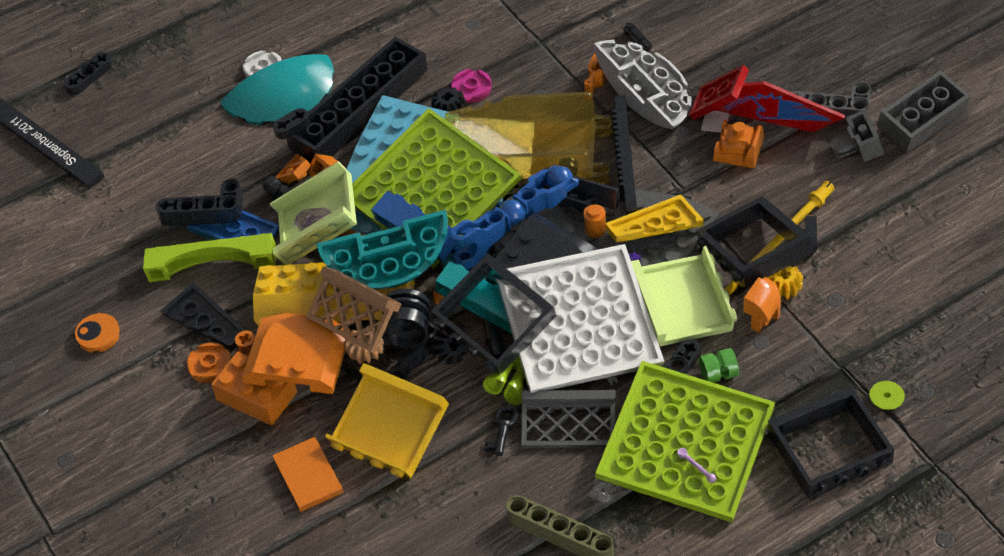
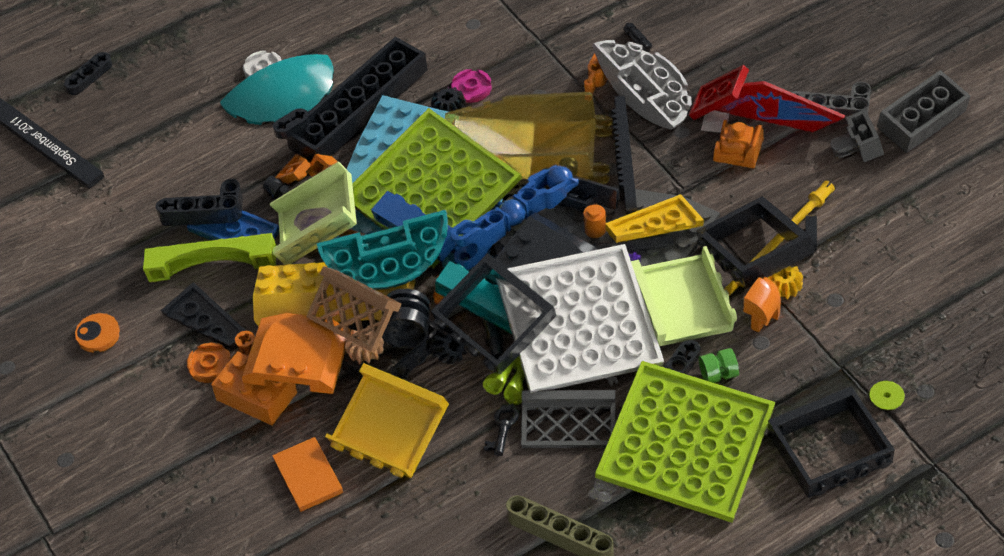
(682, 453): lavender hinge -> none

